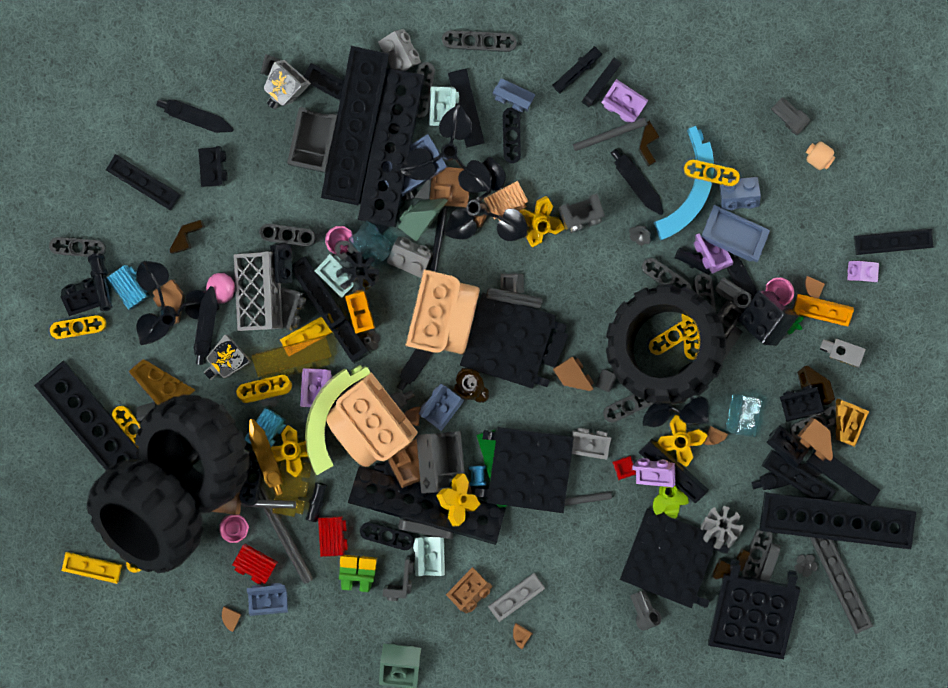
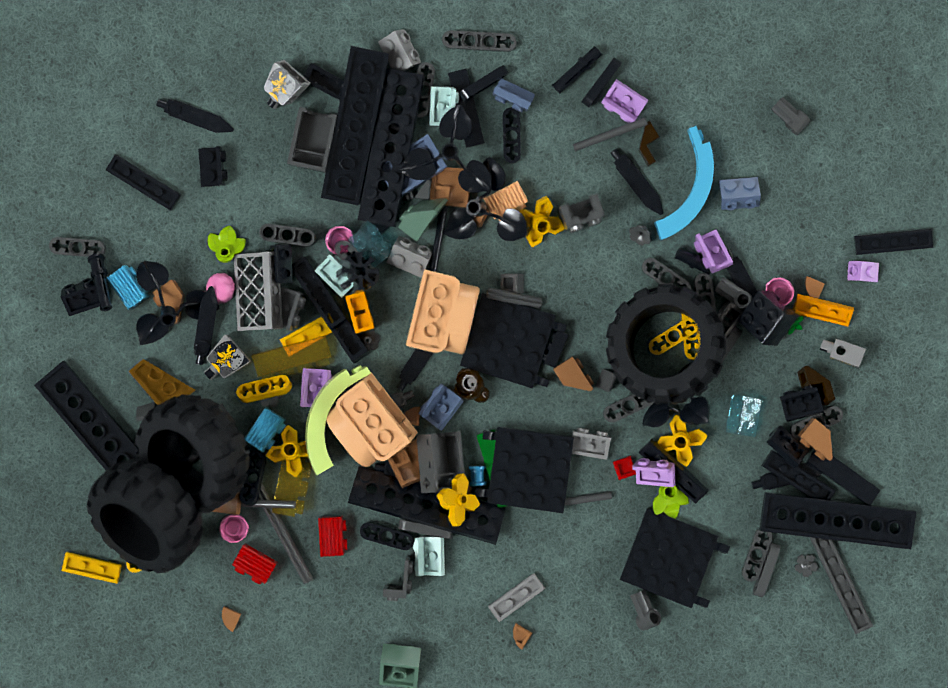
(63, 324): yellow beam -> none
(120, 421): yellow beam -> none
(182, 241): dark brown slope -> none
(226, 241): none -> lime plate
(265, 457): pearl gold piece -> none
(267, 64): dark grey slope -> none
(267, 599): sand blue bracket -> none
(316, 502): black pin -> none
(365, 574): hips -> none
(469, 591): medium nougat bracket -> none
(483, 83): none -> black beam
(714, 436): medium nougat tile -> none
(724, 181): yellow beam -> none
(724, 567): dark brown slope -> none
(728, 533): light grey gear -> none
(735, 234): sand blue piece -> none
(754, 614): black plate -> none
(820, 155): light nougat head -> none
(849, 422): pearl gold wing -> none

